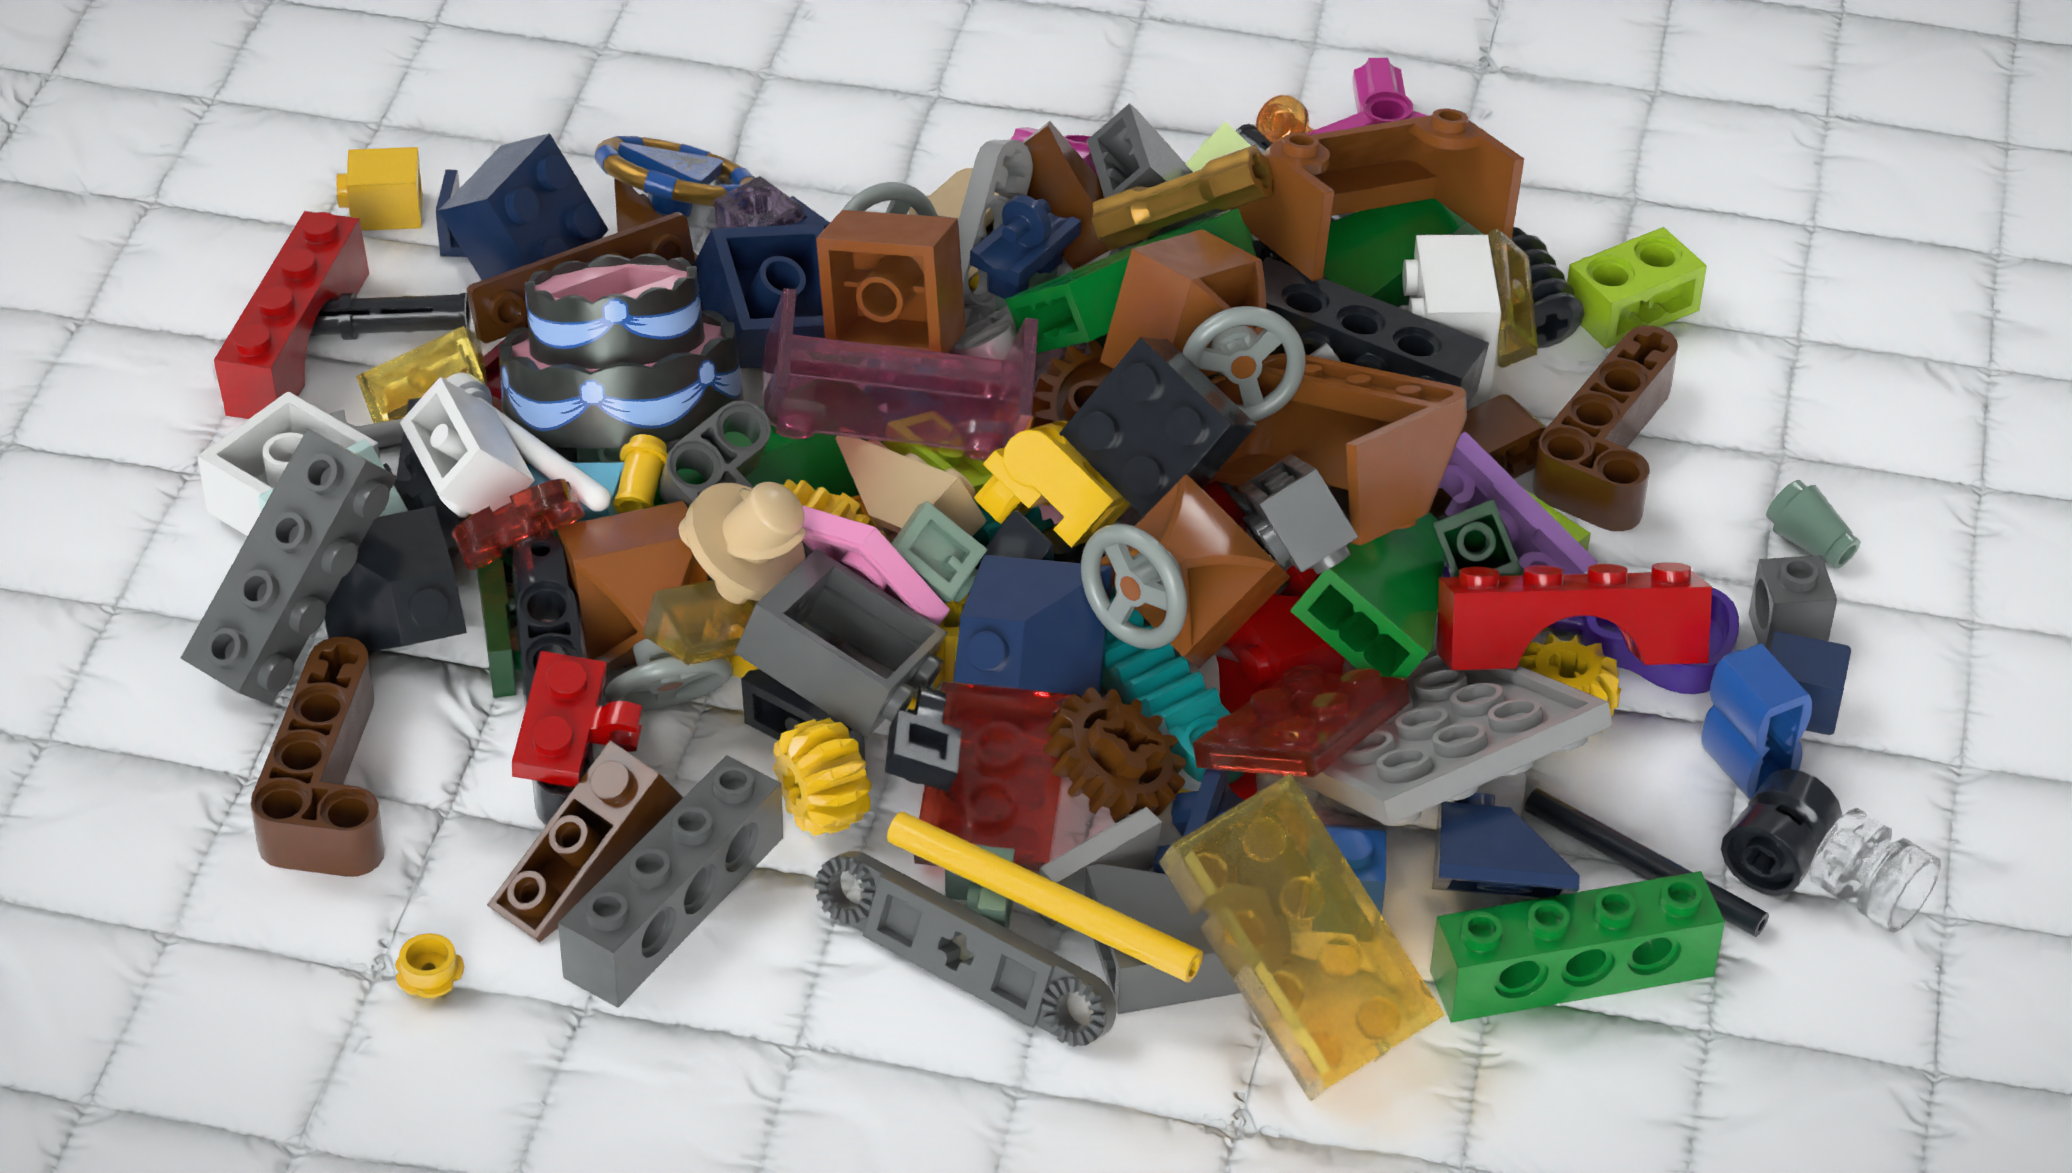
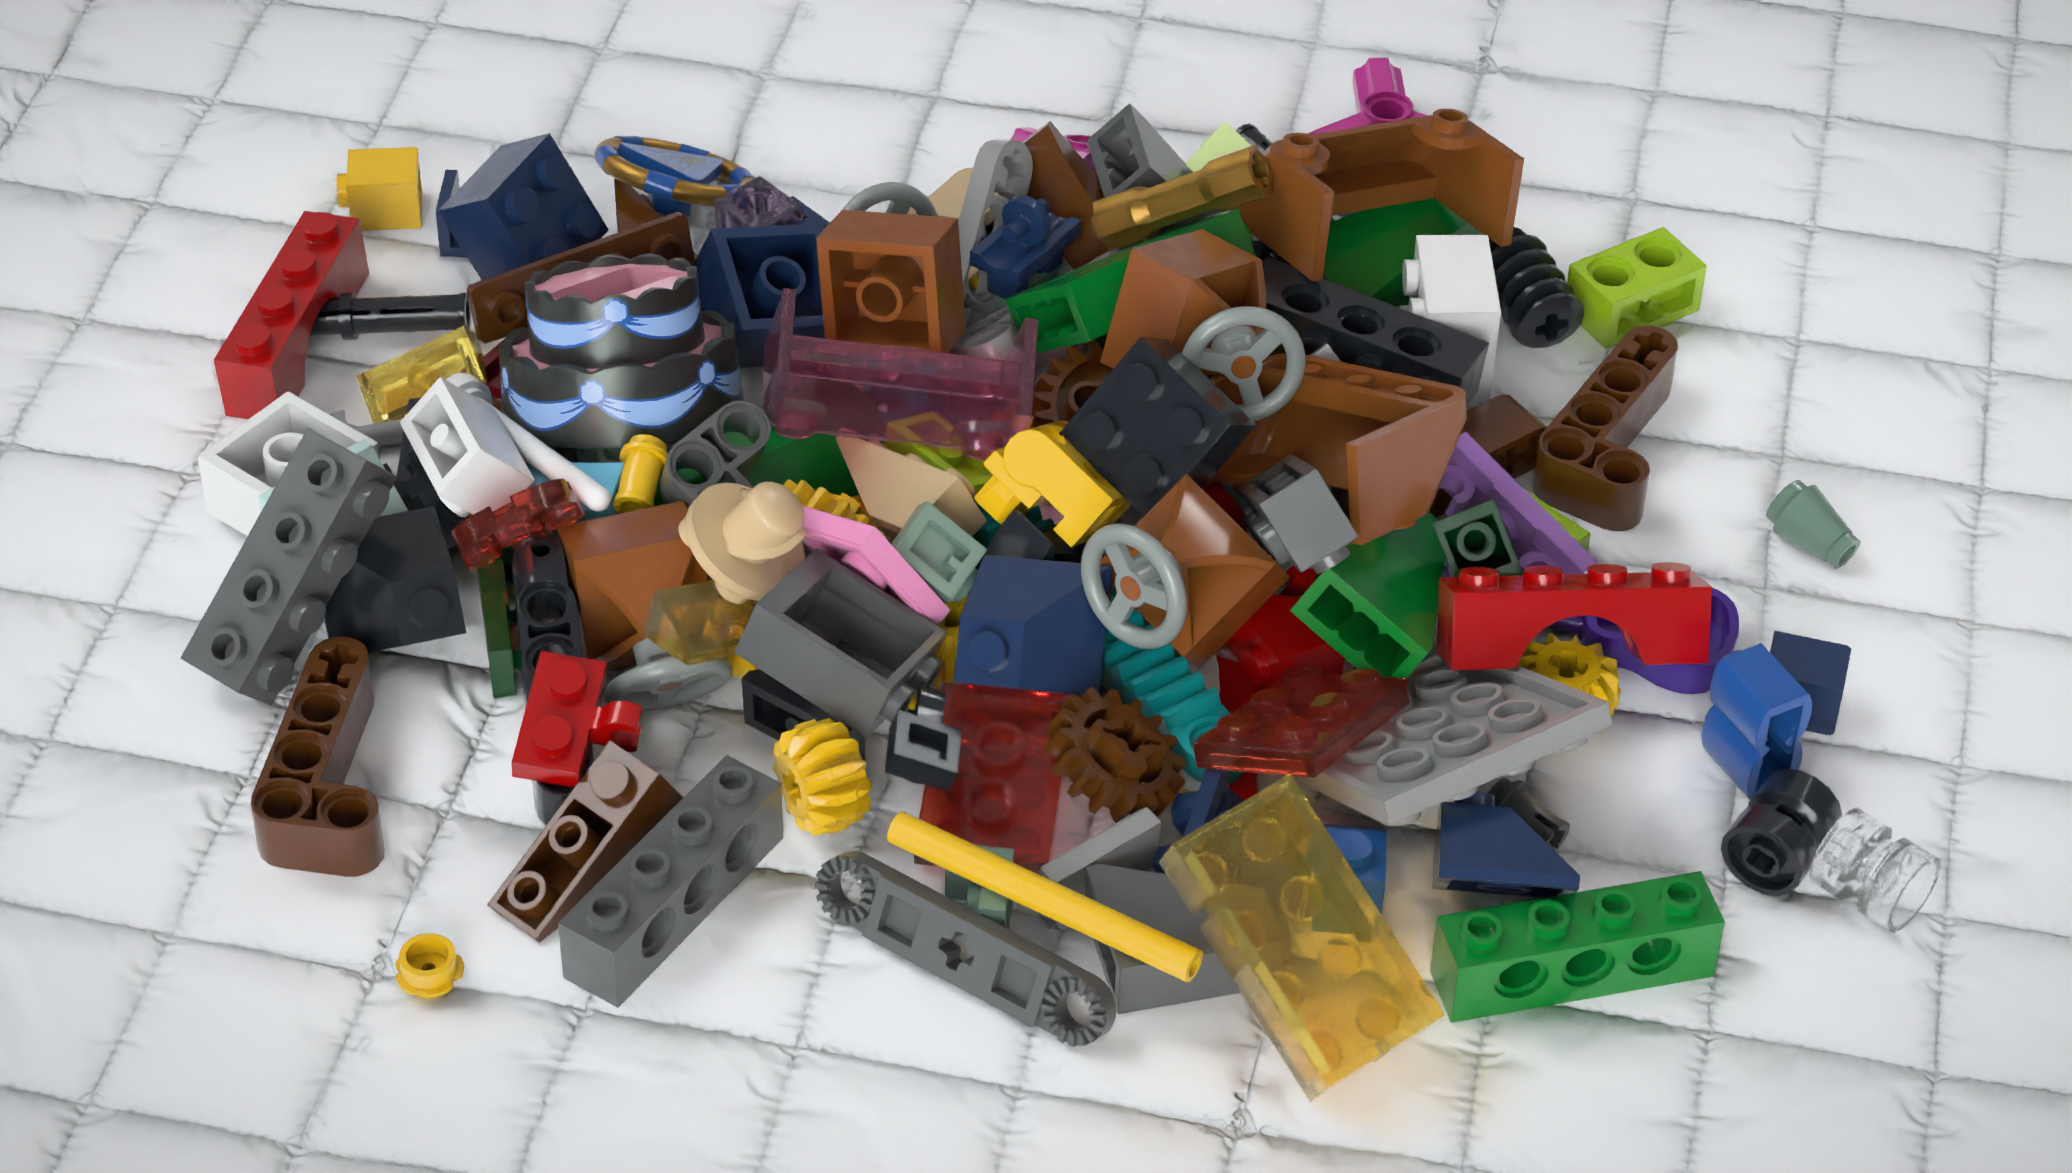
(1282, 116): clear orange plate -> none
(1513, 279): clear yellow slope -> none
(1537, 816): none -> dark grey pin
(1636, 856): black piece -> none
(1792, 598): dark grey brick -> none

